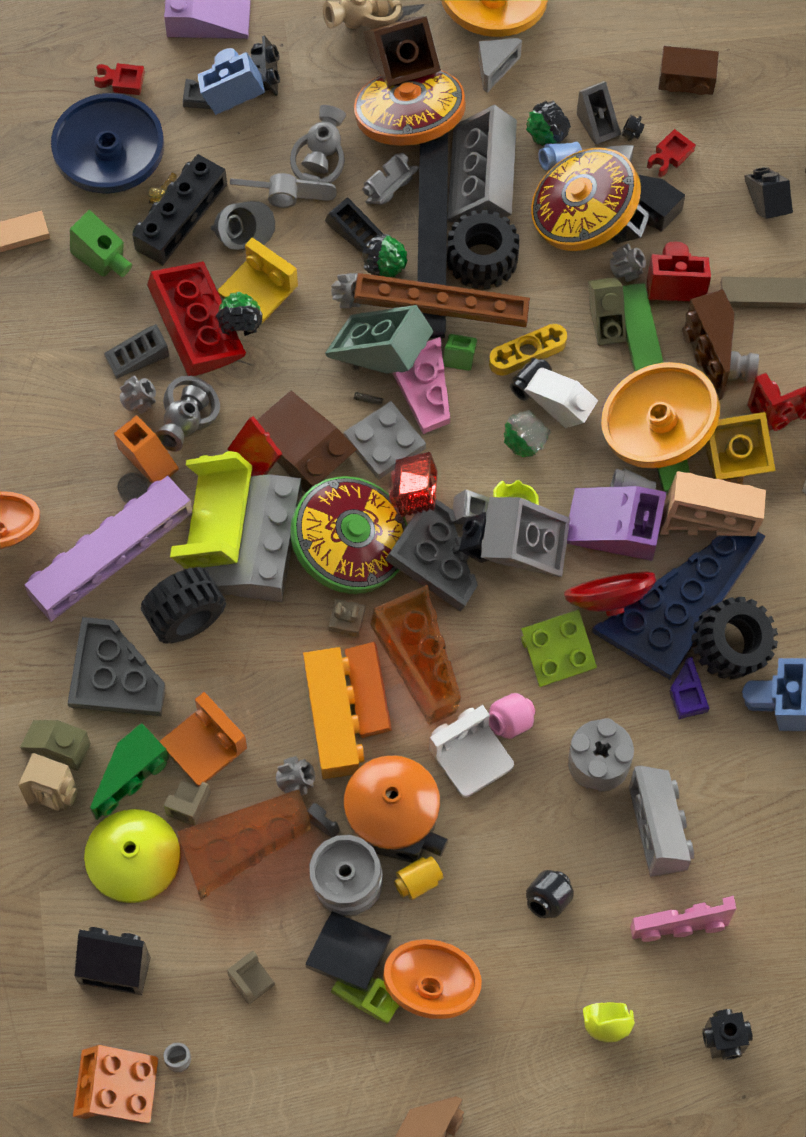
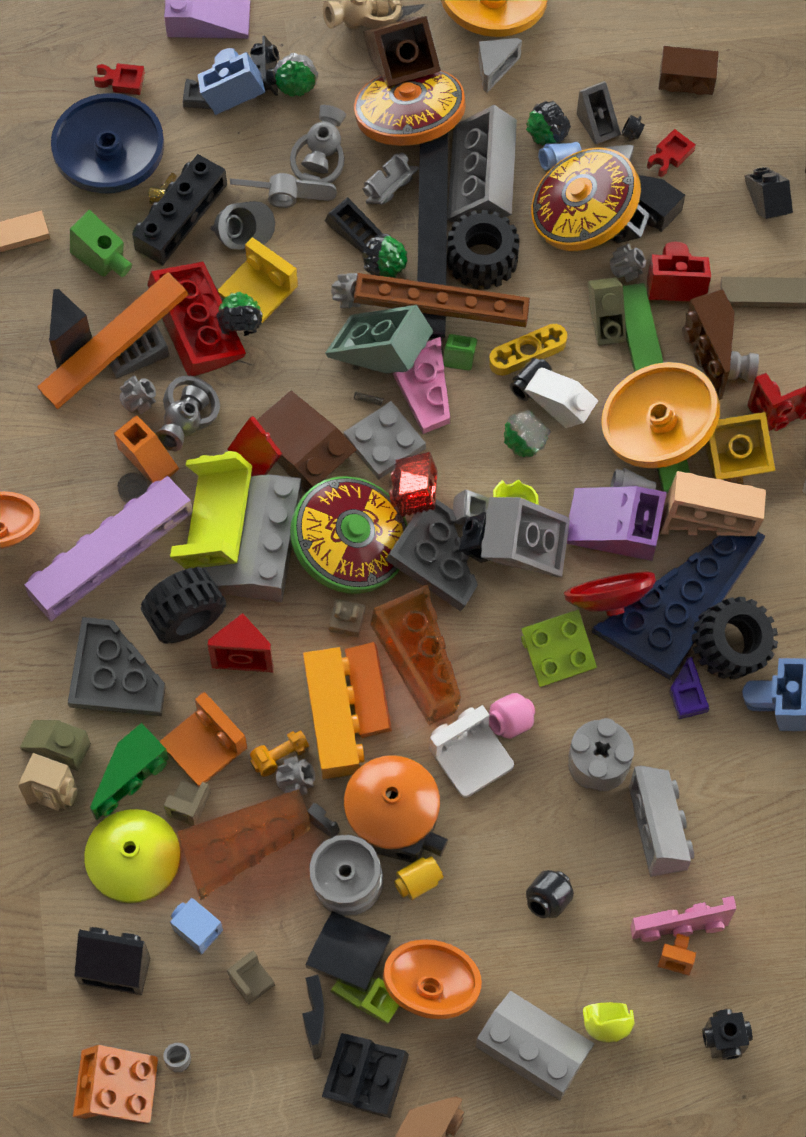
(67, 328): none -> black slope
(112, 340): none -> orange tile
(195, 925): none -> light blue brick
(240, 648): none -> red slope
(265, 761): none -> light orange bar
(295, 75): none -> green piece
(315, 1020): none -> black slope
(365, 1075): none -> black slope
(534, 1044): none -> light grey slope
(677, 957): none -> orange tile

